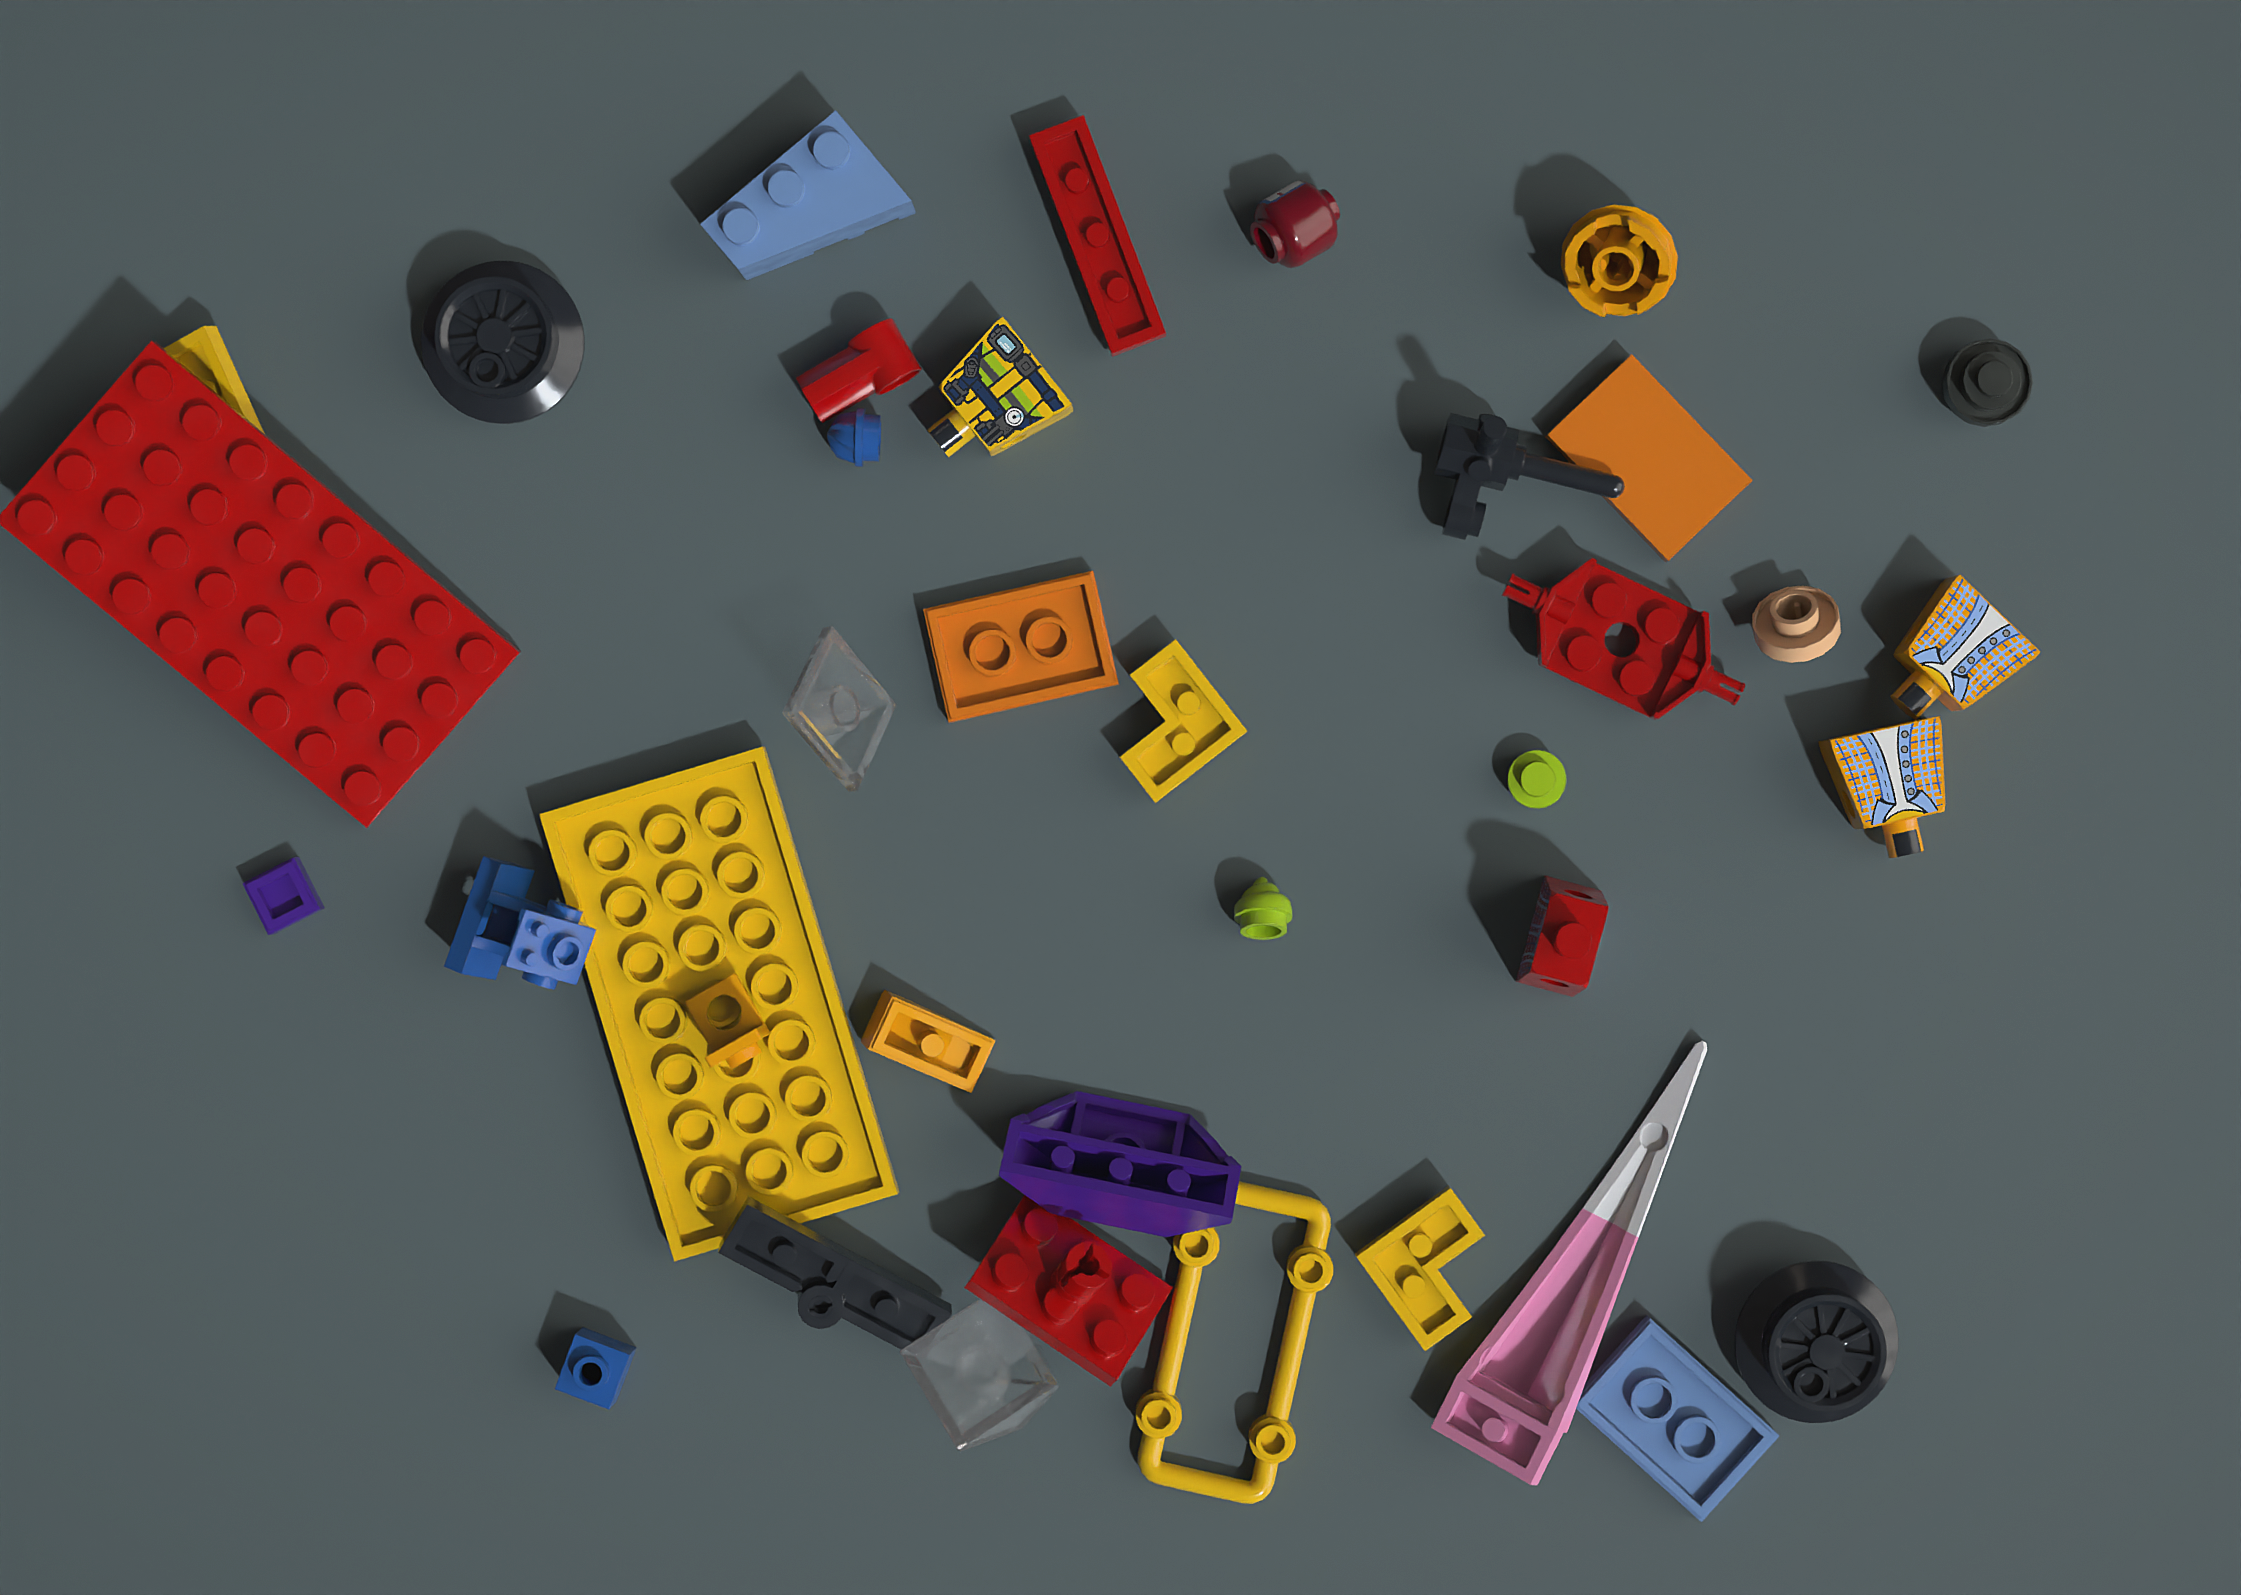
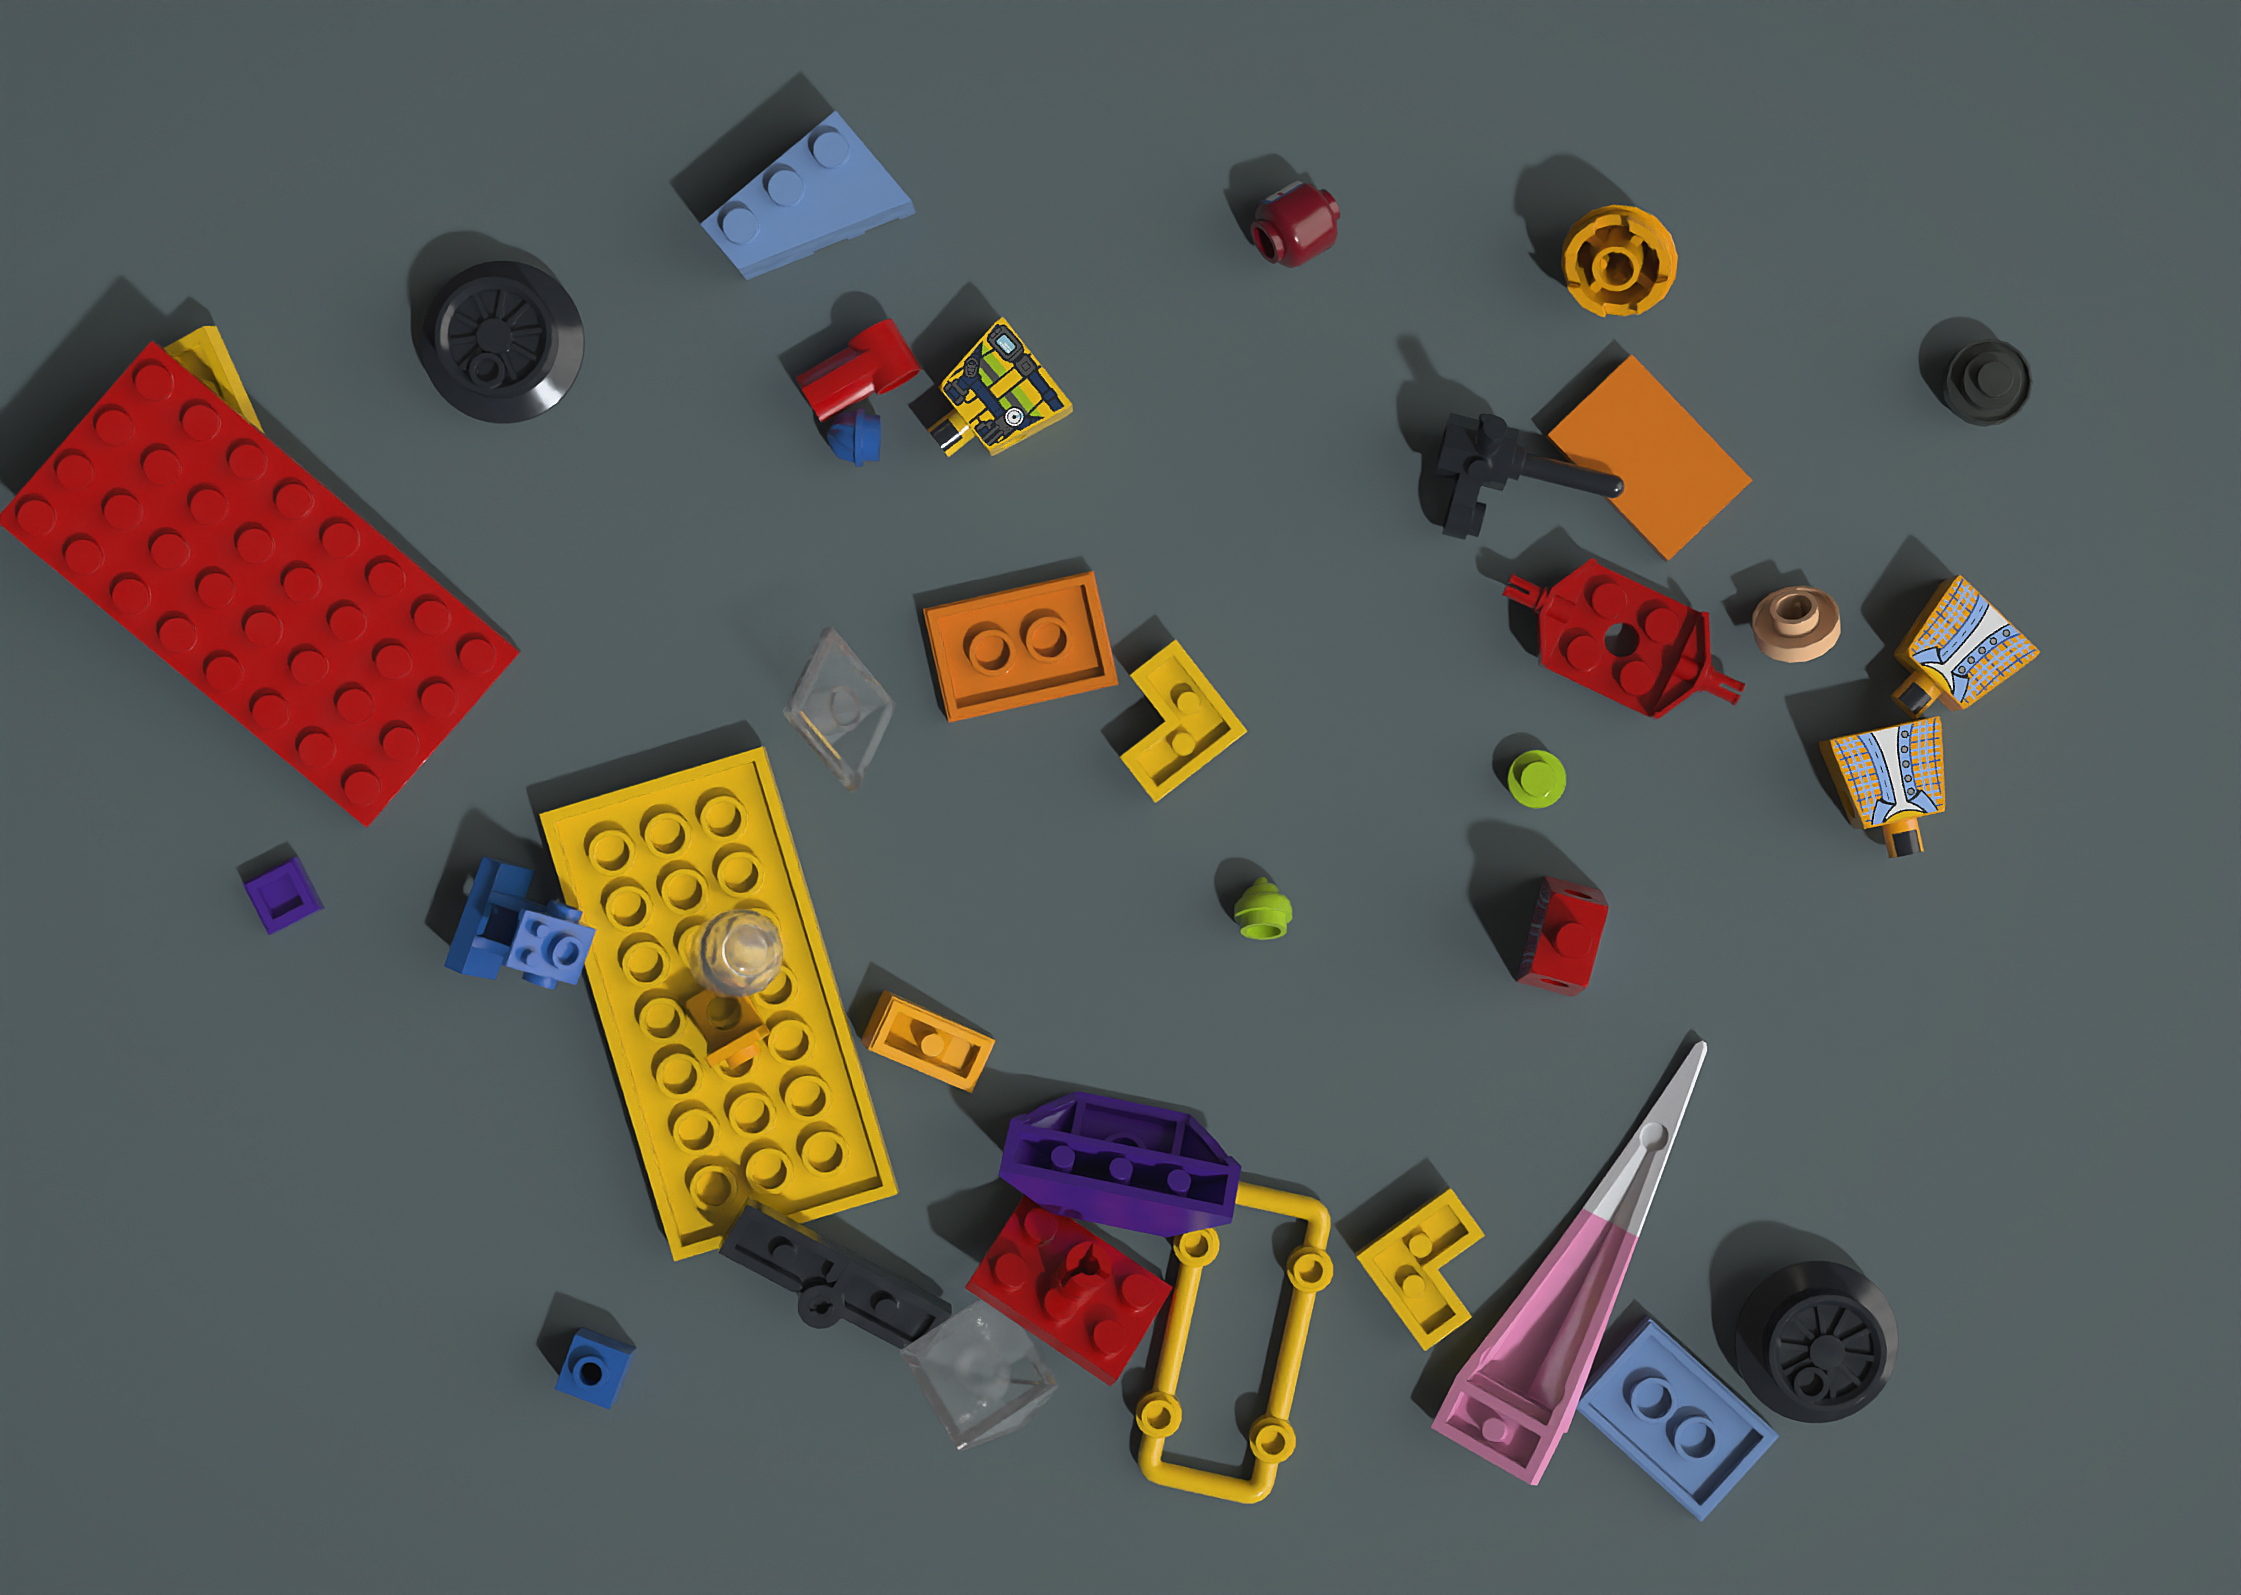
(736, 953): none -> clear hair
(1097, 235): red plate -> none

